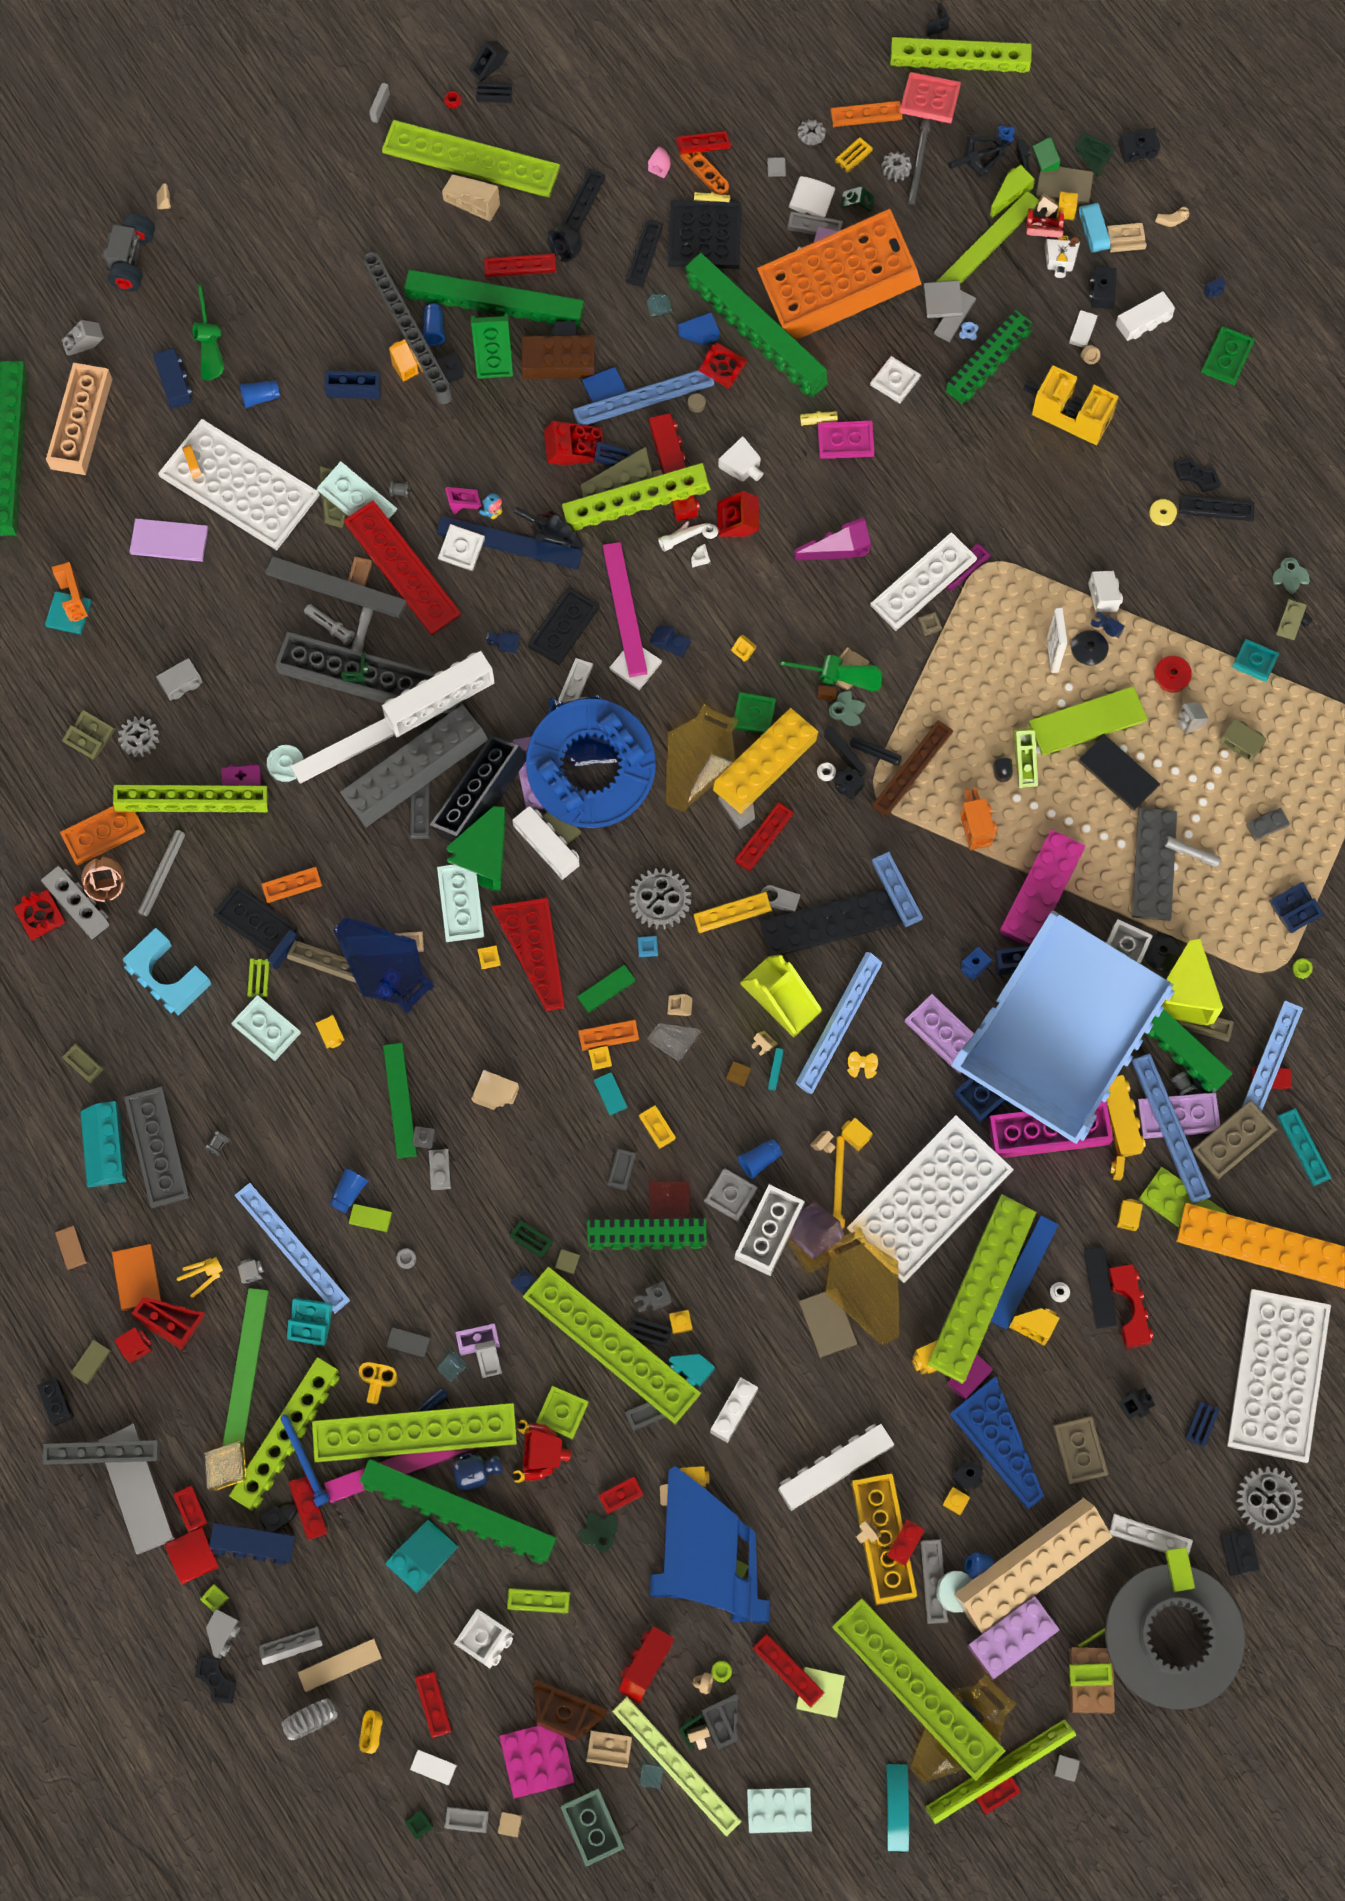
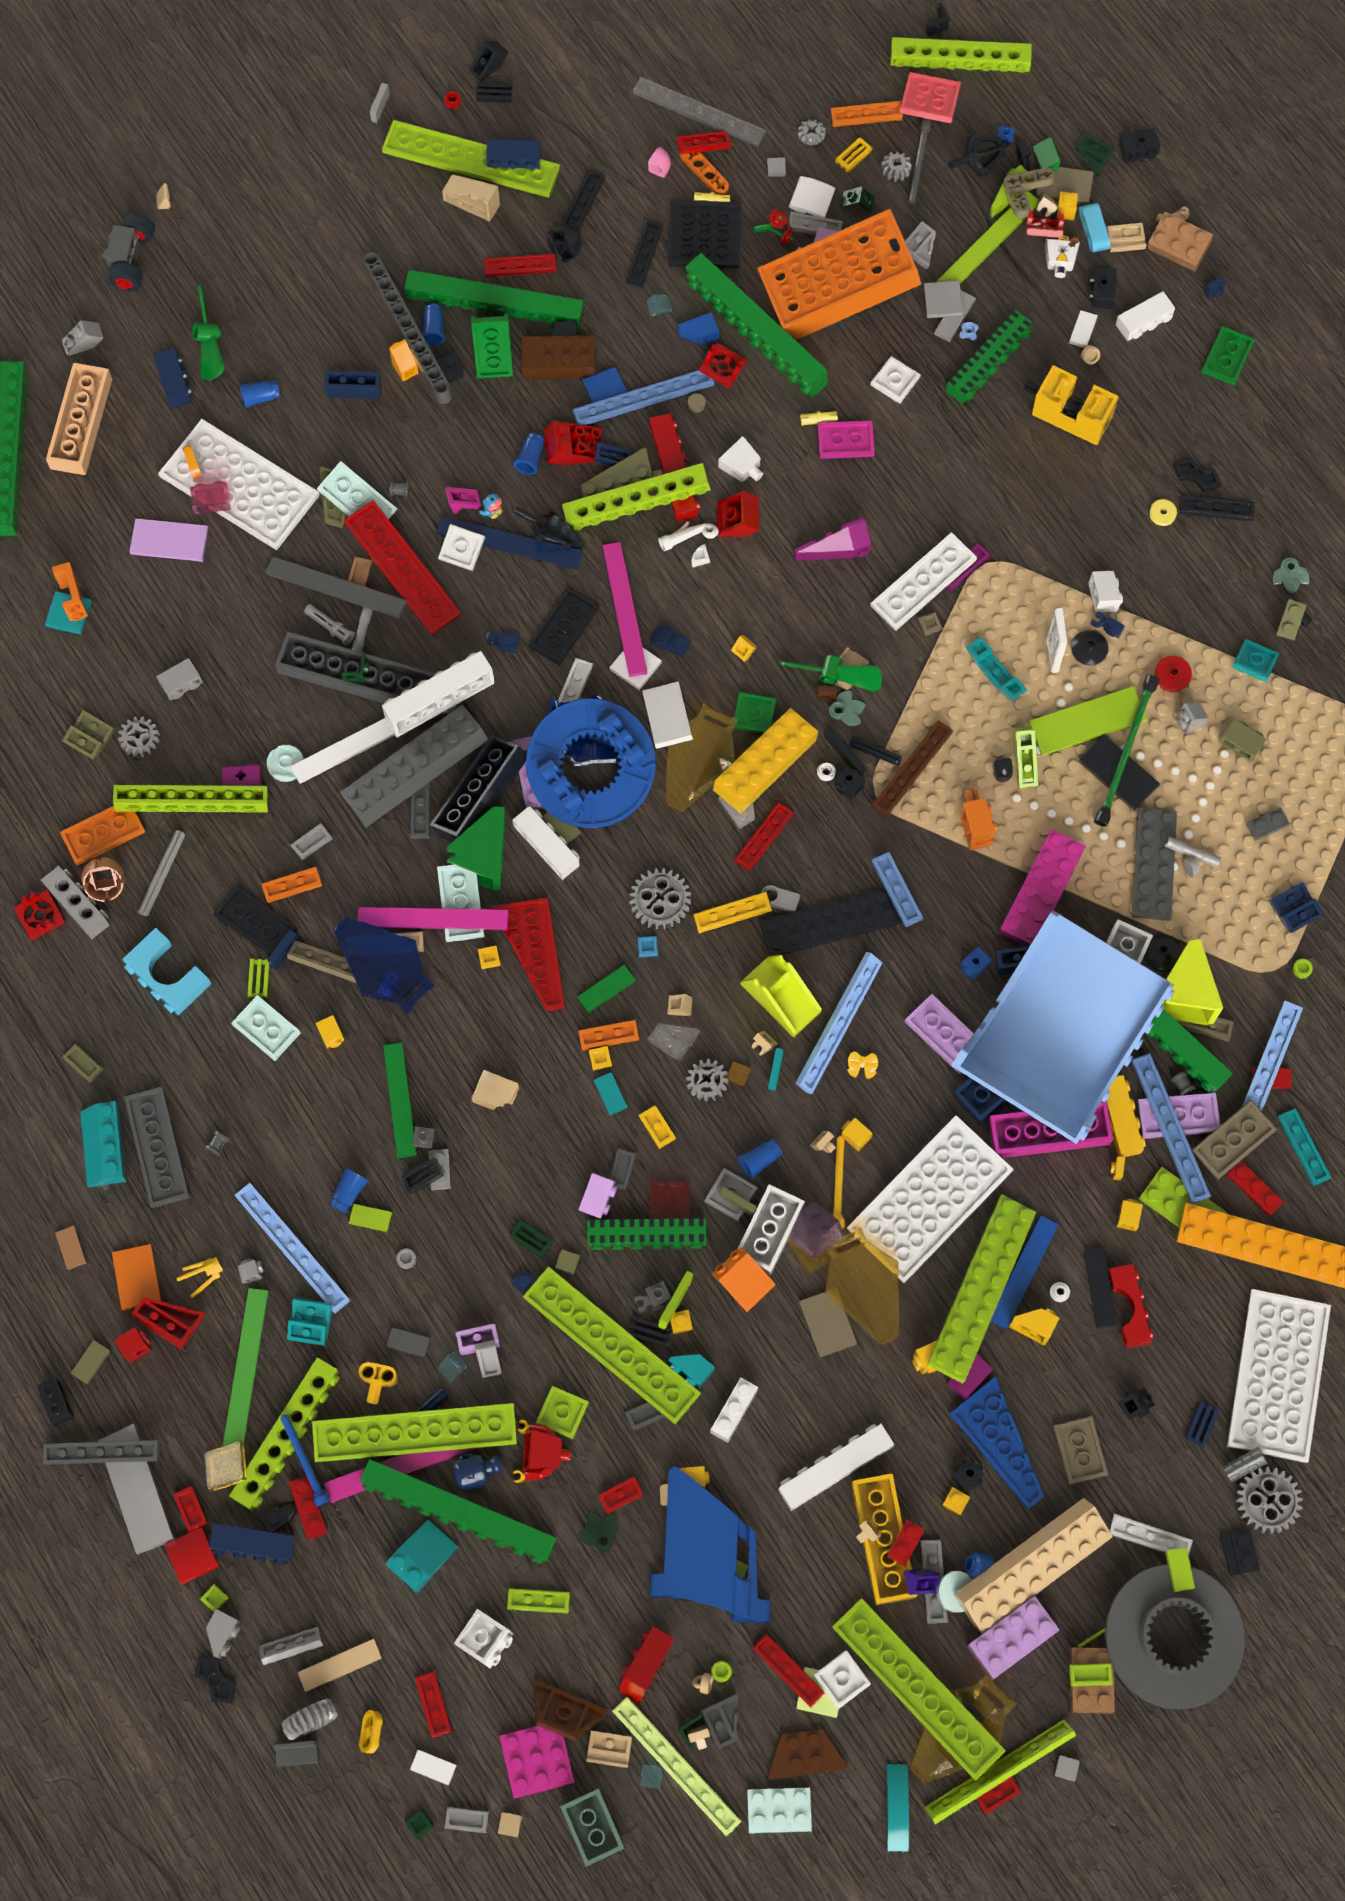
(210, 497): none -> clear pink brick
(296, 1753): none -> dark grey panel
(311, 841): none -> light grey tile
(432, 1162): none -> black tile
(435, 918): none -> dark pink tile
(513, 154): none -> dark blue brick
(529, 455): none -> blue plant
(598, 1195): none -> lavender brick
(667, 715): none -> white tile
(675, 1300): none -> lime tile
(699, 111): none -> clear tile
(702, 1085): none -> light grey gear
(738, 1201): none -> olive tile
(743, 1279): none -> orange panel
(779, 220): none -> red plant
(804, 1755): none -> reddish brown wing
(842, 1679): none -> white tile
(921, 244): none -> light grey wing
(921, 1581): none -> dark purple slope
(994, 670): none -> teal slope
(1018, 188): none -> dark tan beam
(1104, 813): none -> green hose
(1180, 241): none -> medium nougat brick
(1191, 866): none -> light grey tile
(1245, 1464): none -> dark grey axle
(1255, 1188): none -> red plate

